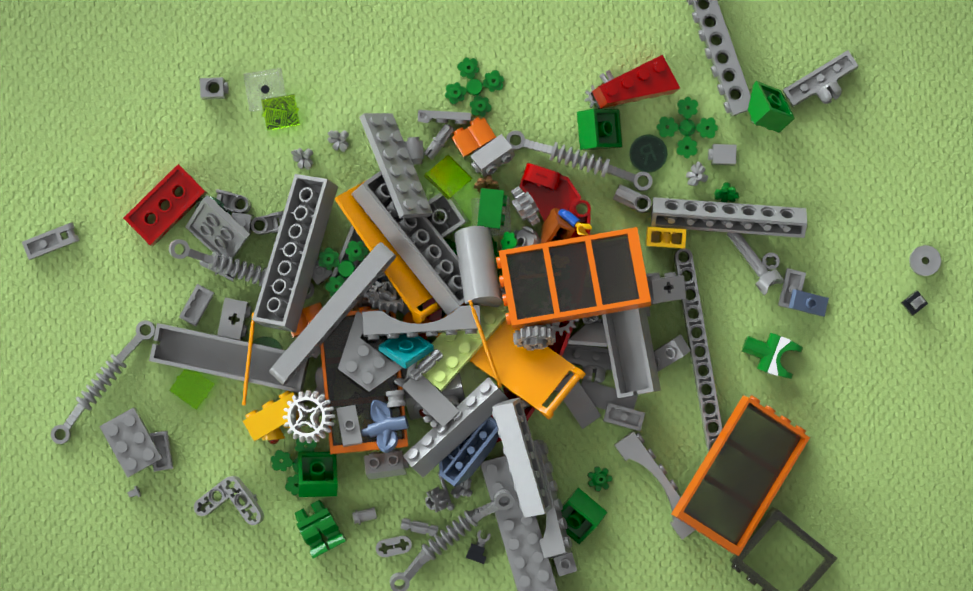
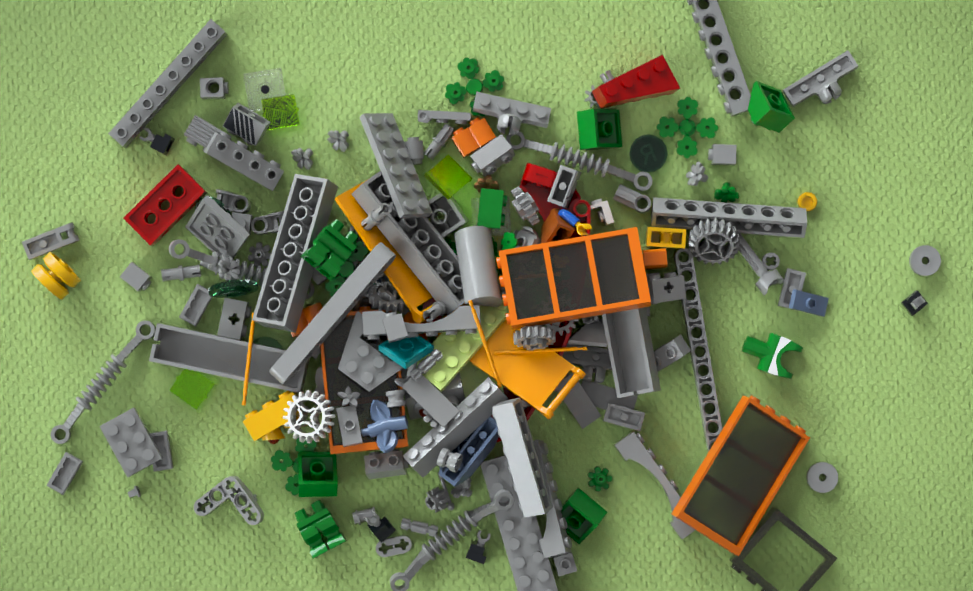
(55, 276): none -> yellow wheel
(64, 473): none -> light grey plate
(136, 277): none -> light grey brick
(159, 143): none -> black piece
(168, 83): none -> light grey brick
(181, 273): none -> light grey pin
(200, 132): none -> light grey brick
(228, 269): none -> light grey plant
(233, 288): none -> clear green gear
(245, 162): none -> light grey brick
(246, 124): none -> light grey brick
(264, 255): none -> light grey plant
(335, 245): none -> green hips
(349, 397): none -> light grey plant
(376, 216): none -> light grey pin
(380, 527): none -> black piece
(394, 327): none -> light grey brick
(436, 310): none -> light grey pin
(449, 460): none -> light grey wheel
(511, 112): none -> light grey plate
(540, 350): none -> light orange piece
(564, 186): none -> light grey brick
(605, 213): none -> white bracket
(655, 258): none -> orange brick
(716, 235): none -> light grey gear
(807, 200): none -> yellow tile
(830, 480): none -> light grey piece

